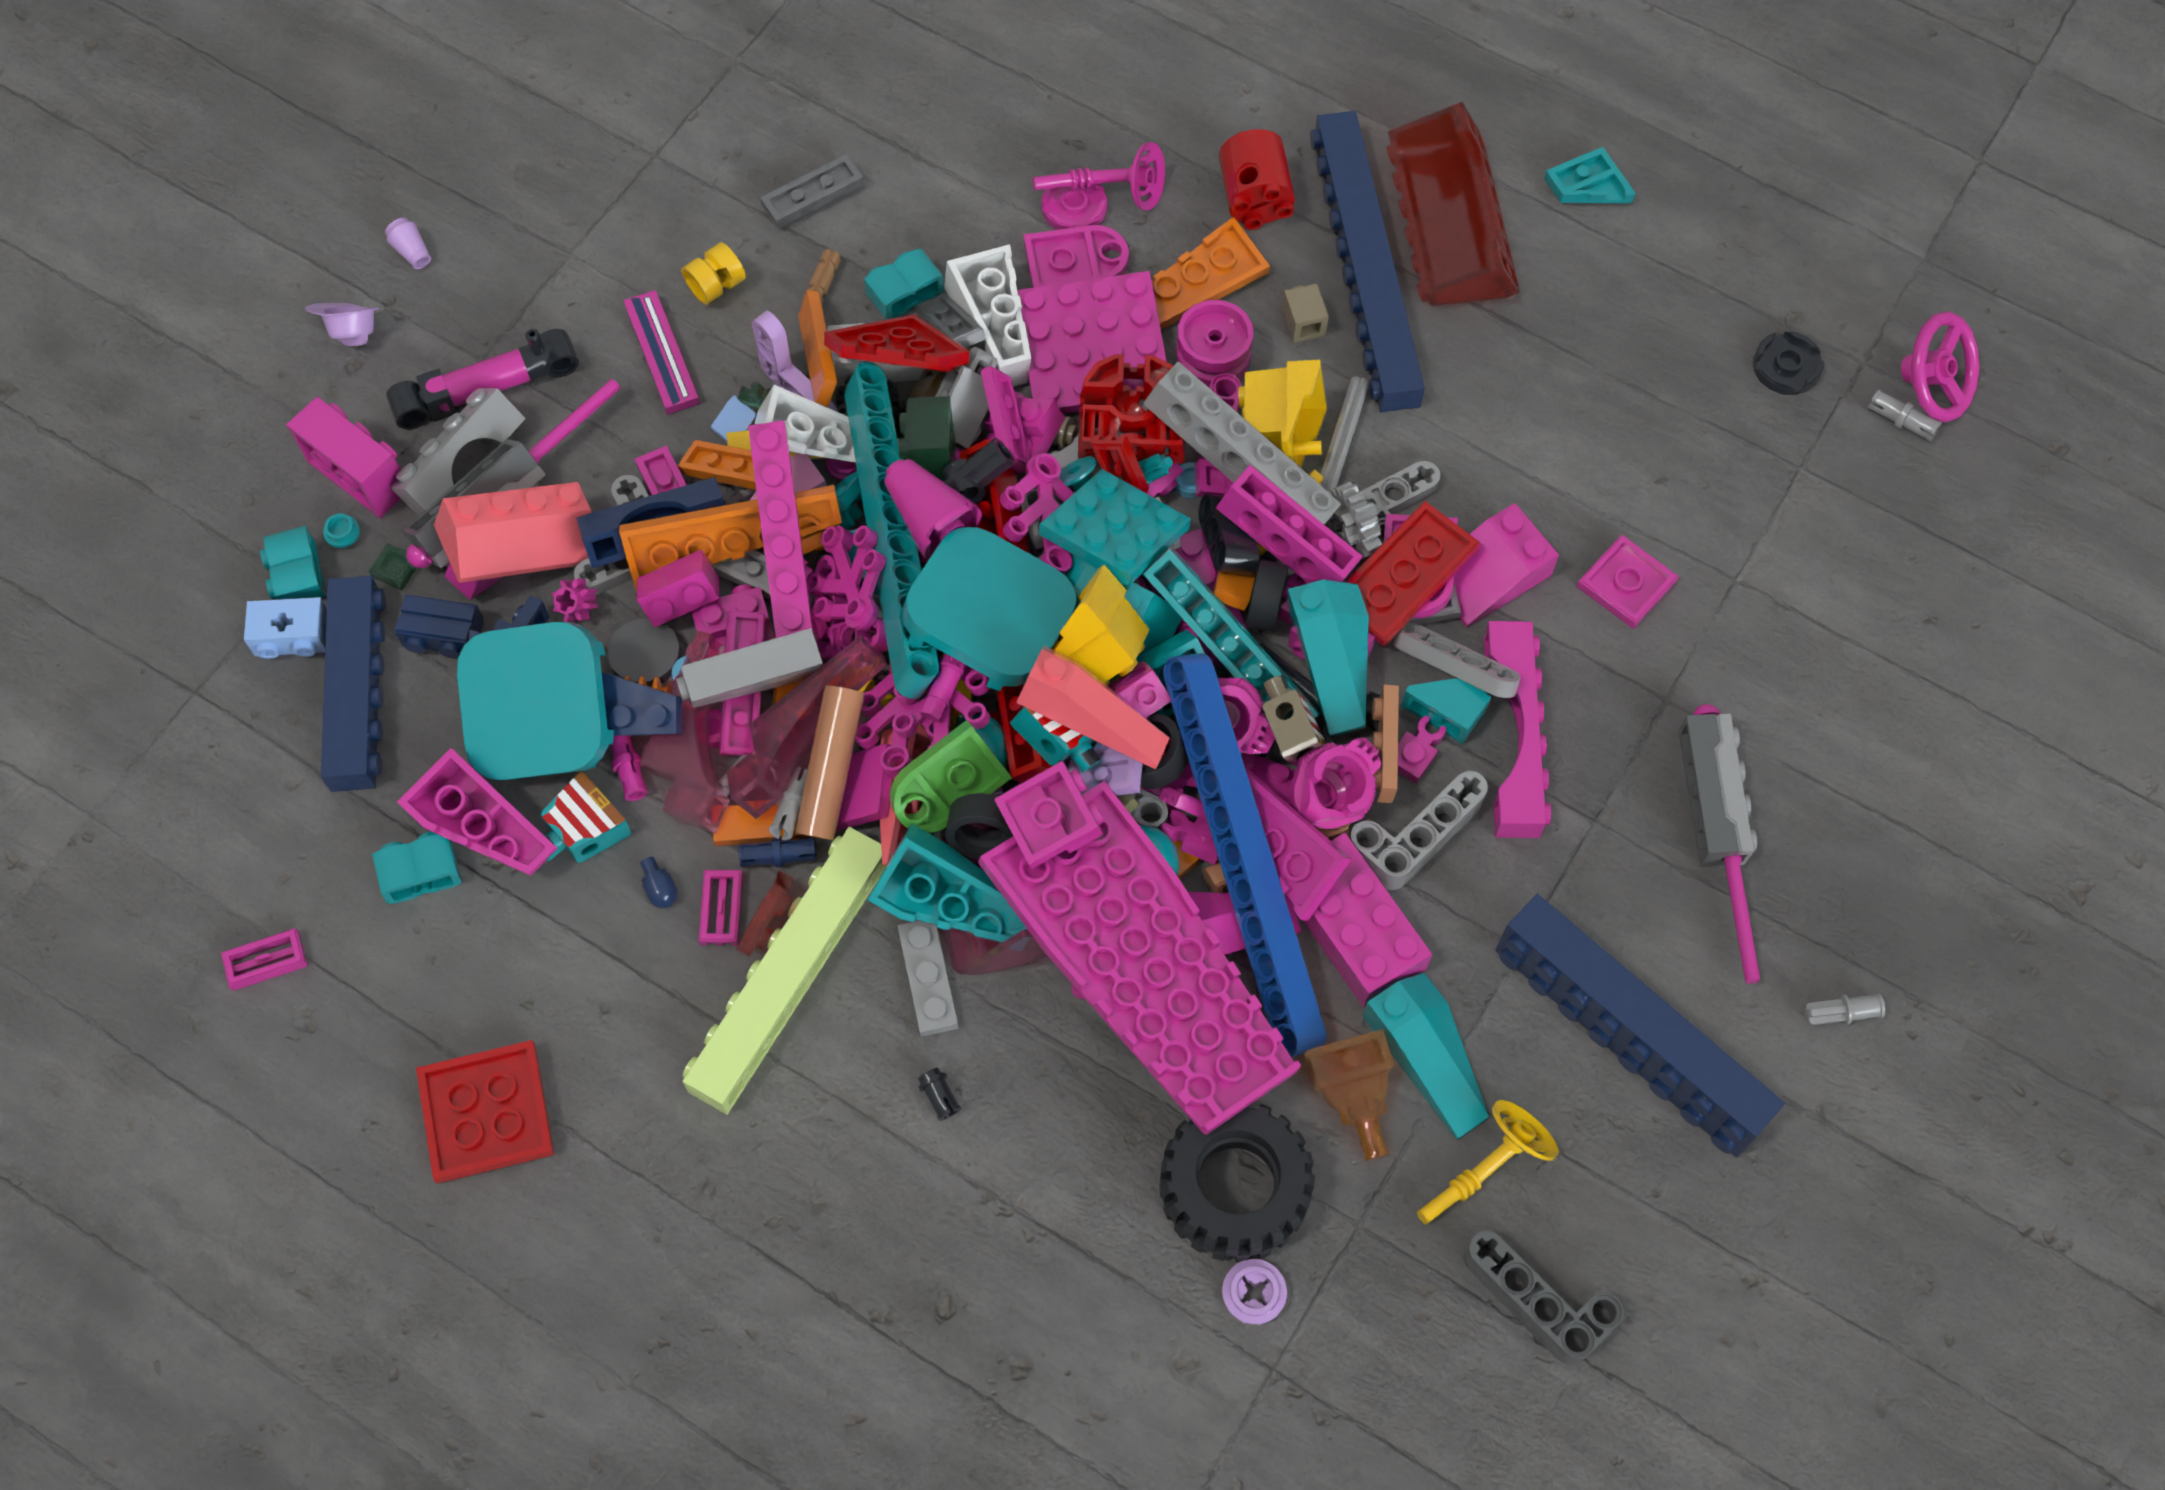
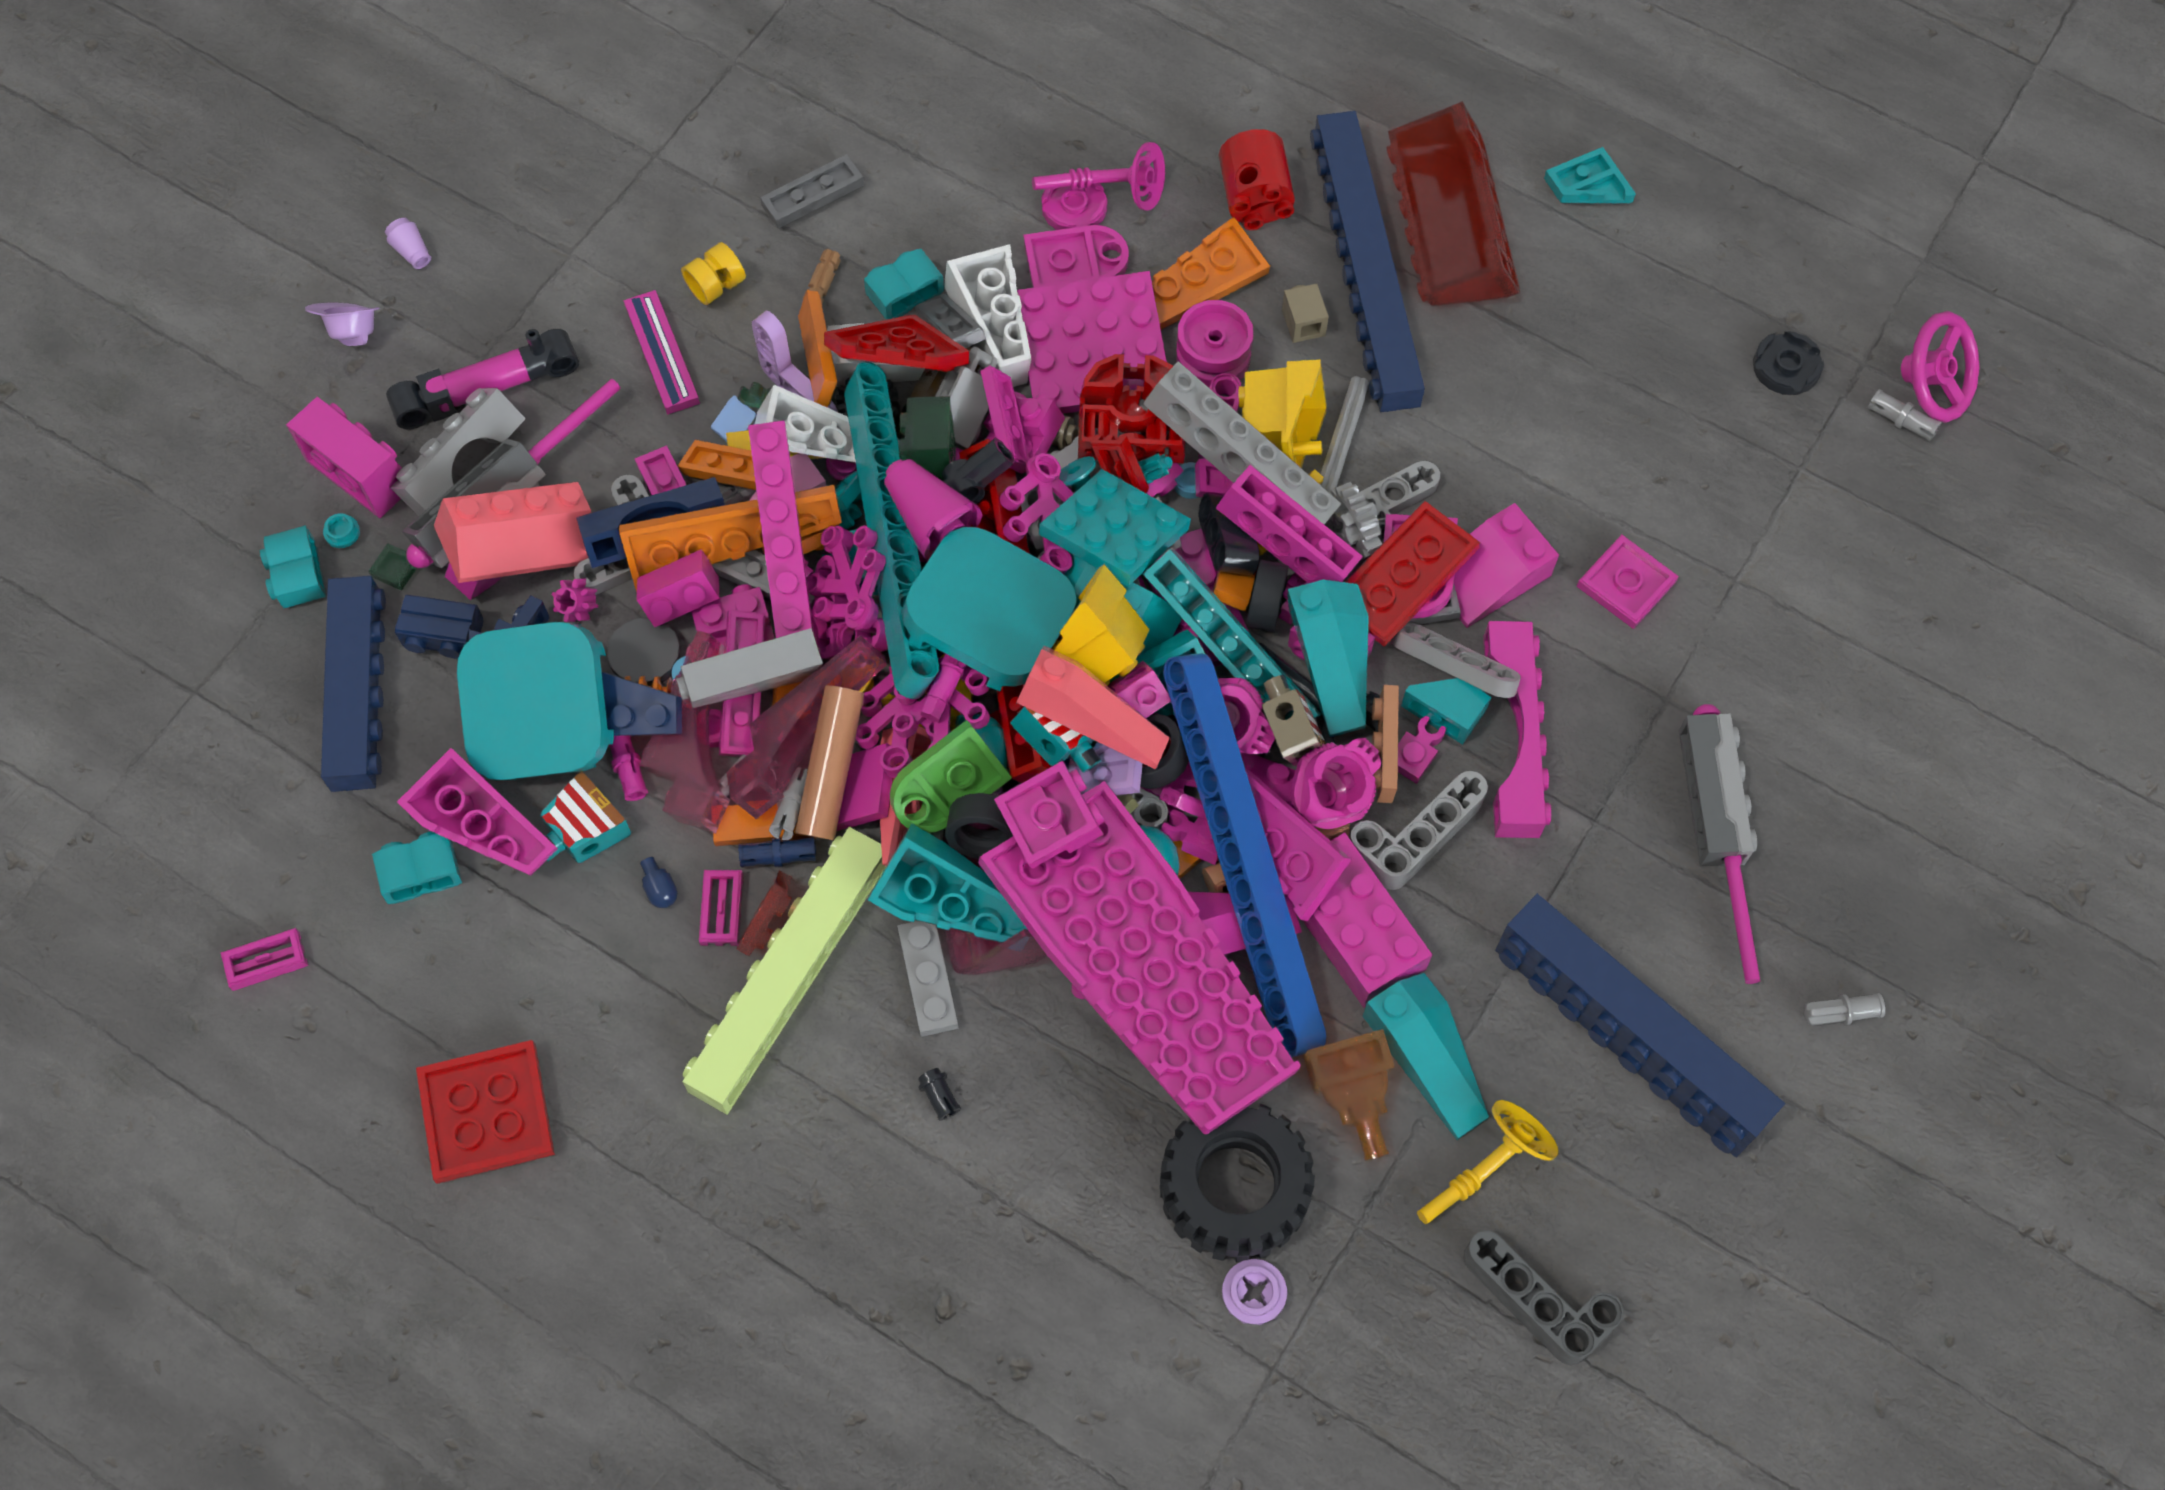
(286, 627): light blue brick -> none

